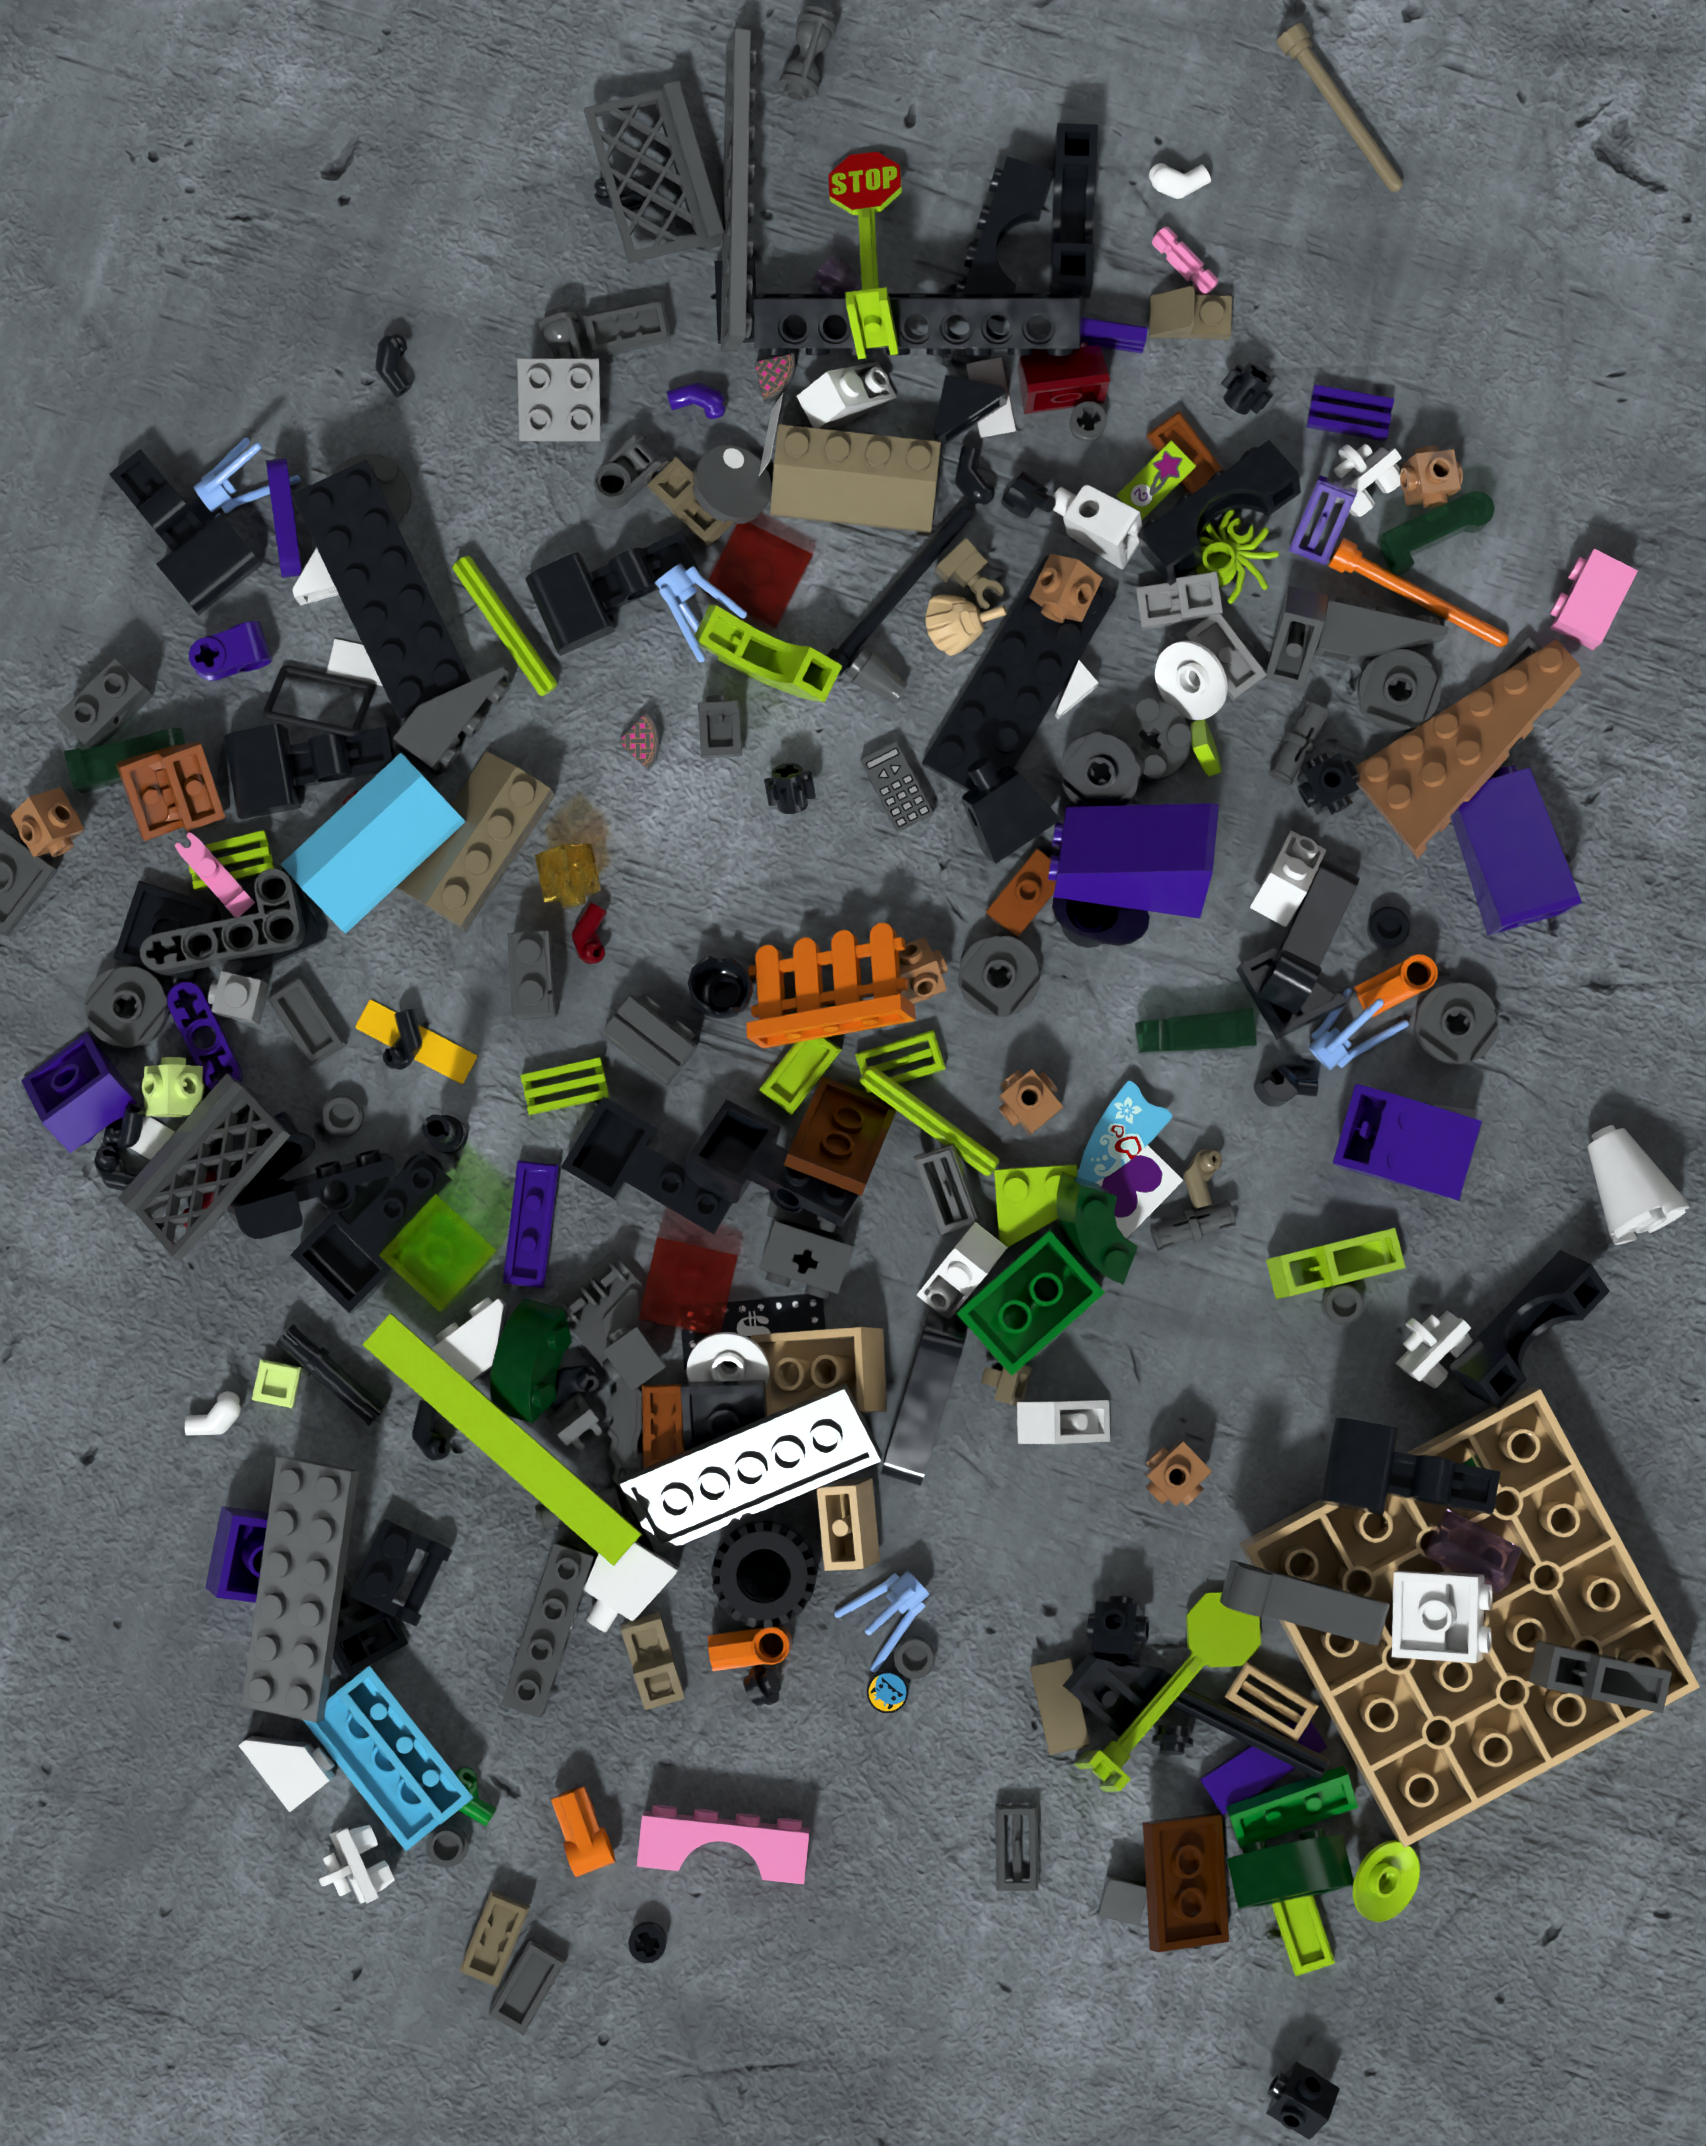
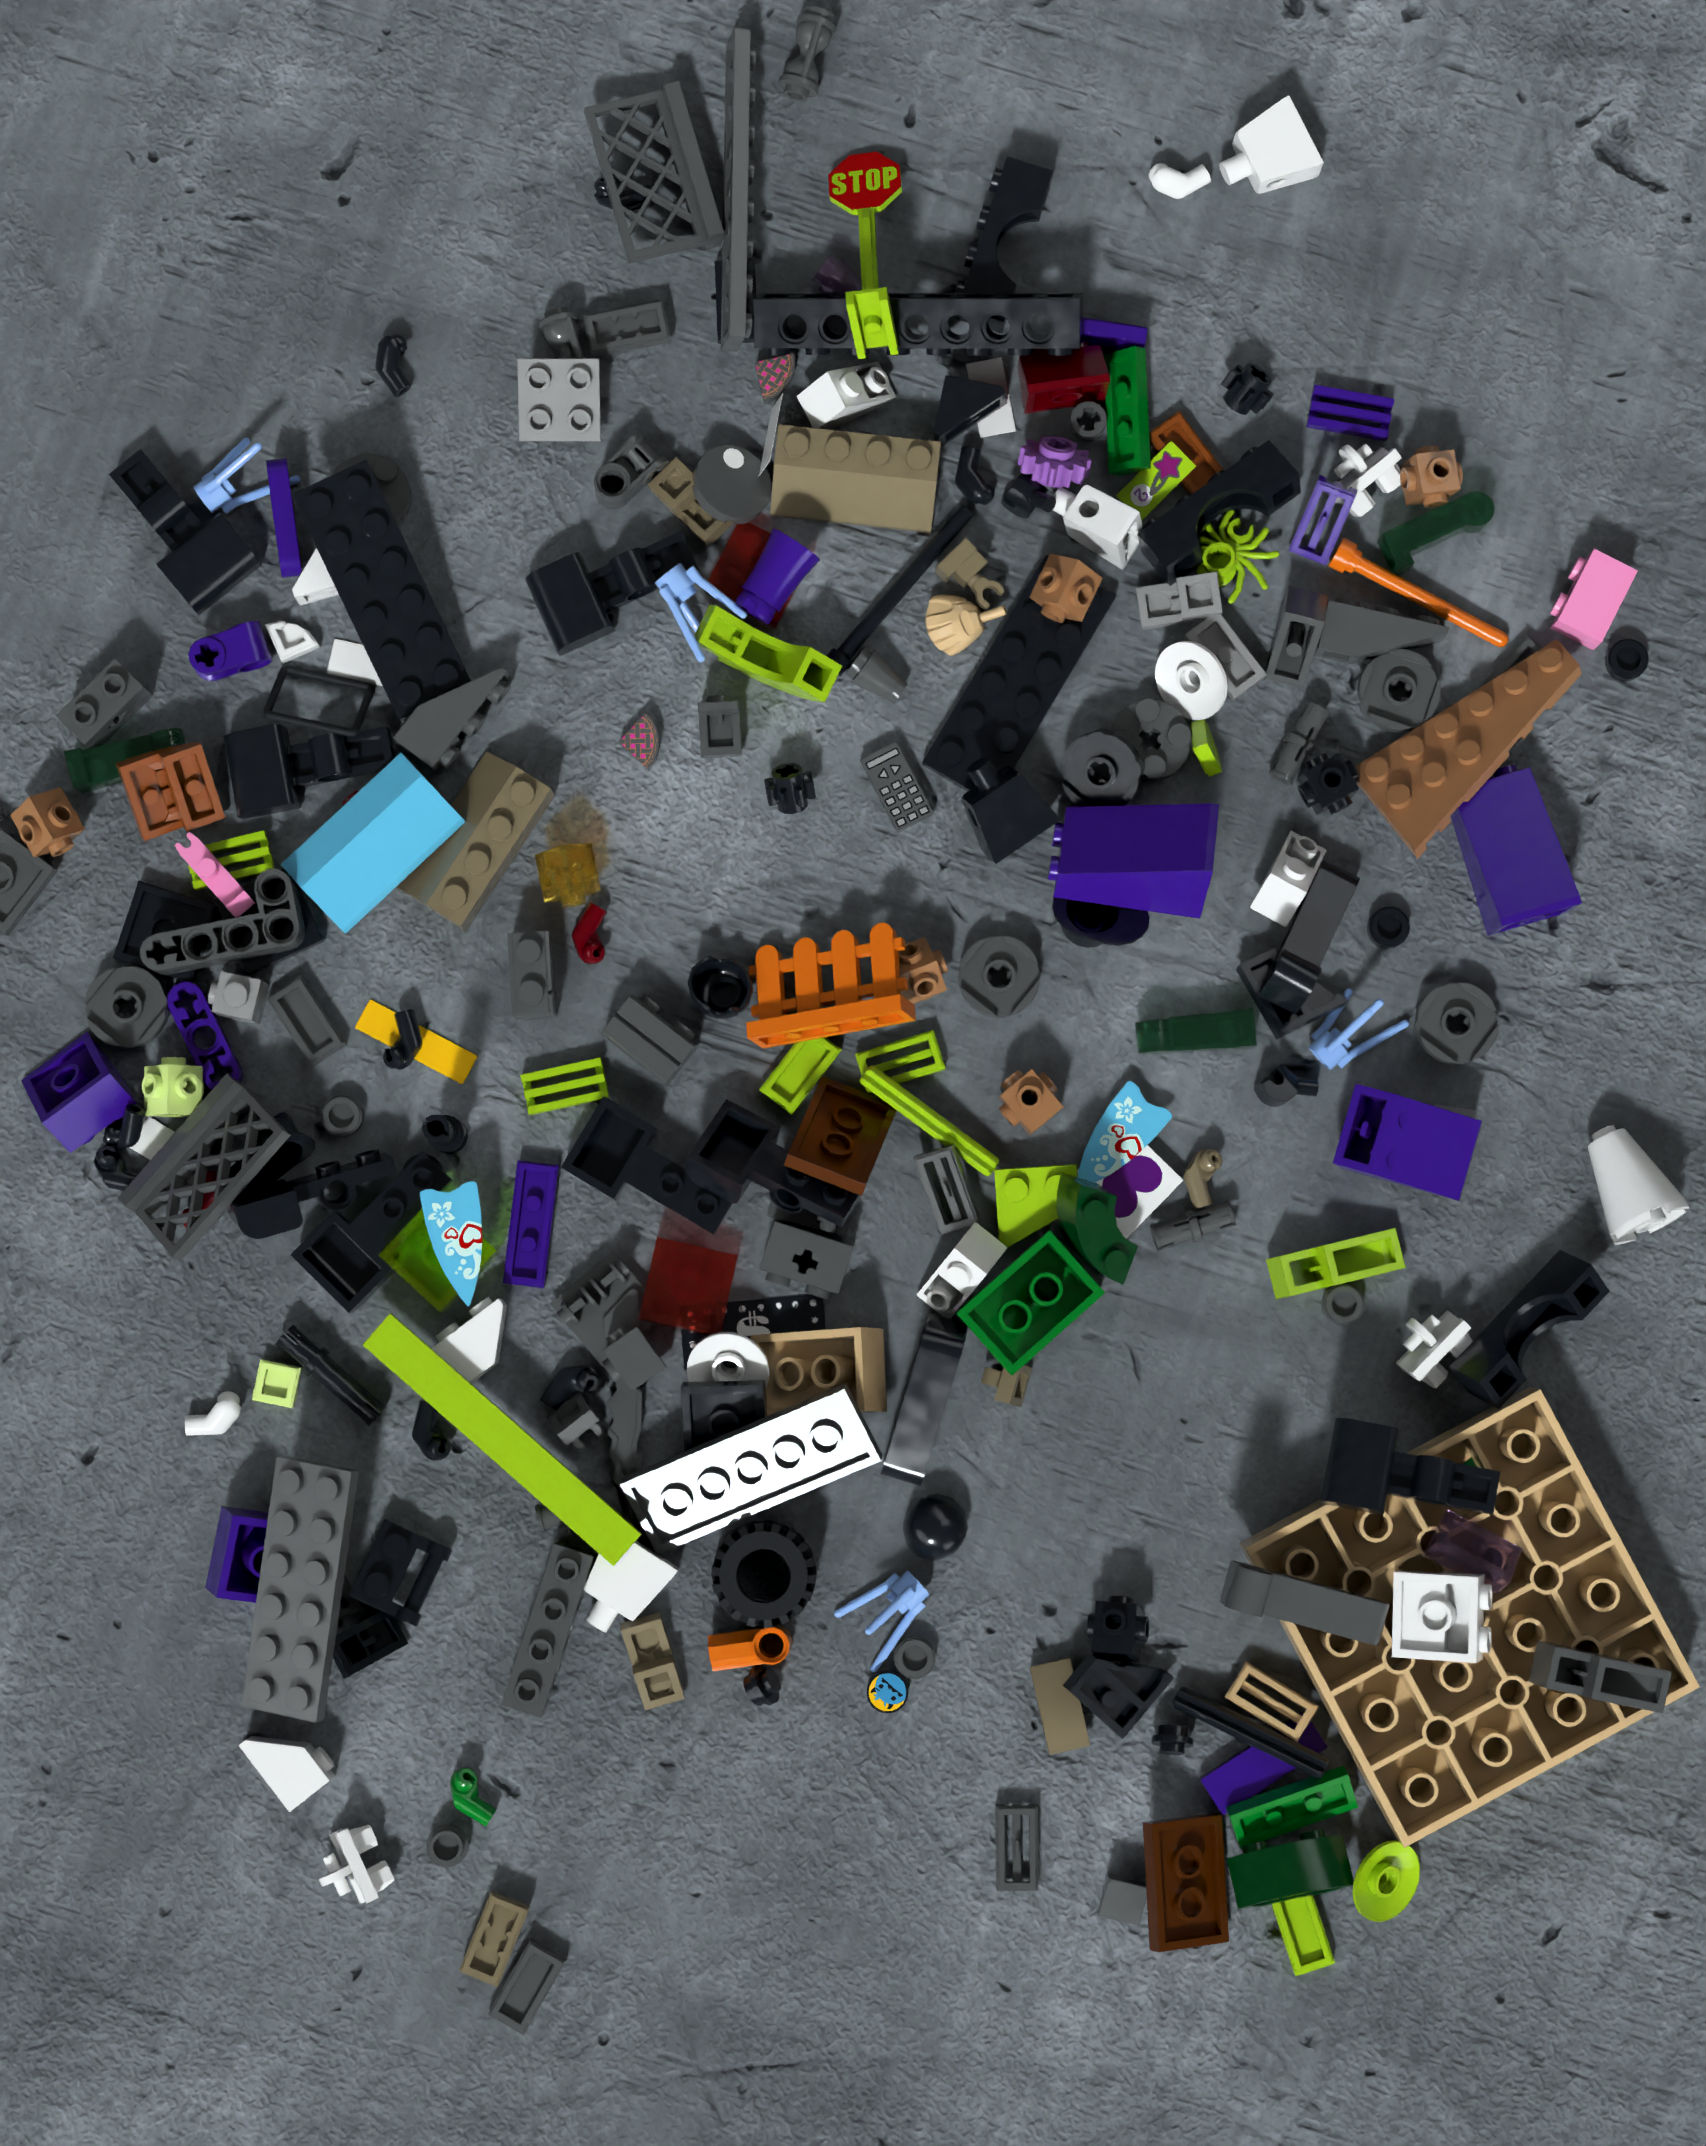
(290, 640): none -> white tile
(389, 1759): medium azure slope -> none
(456, 1234): none -> medium azure sticker
(504, 625): lime axle -> none
(529, 1360): dark green brick -> none
(586, 1842): orange piece -> none
(654, 1930): black bush -> none
(661, 1422): dark orange plate -> none
(671, 1837): bright pink arch -> none
(700, 395): dark purple arm -> none
(775, 576): none -> dark purple plant
(848, 1524): tan brick -> none
(935, 1527): none -> black hair
(1023, 895): dark orange plate -> none
(1054, 461): none -> medium lavender gear
(1063, 1422): white slope -> none
(1073, 208): black arch -> none
(1078, 688): white piece -> none
(1127, 411): none -> green plate
(1184, 261): bright pink axle -> none
(1190, 316): dark tan slope -> none
(1191, 1470): medium nougat brick -> none
(1215, 1639): lime piece -> none
(1273, 150): none -> white torso
(1297, 45): dark tan piece -> none
(1301, 2100): black brick -> none
(1393, 984): orange piece -> none
(1626, 660): none -> black tile

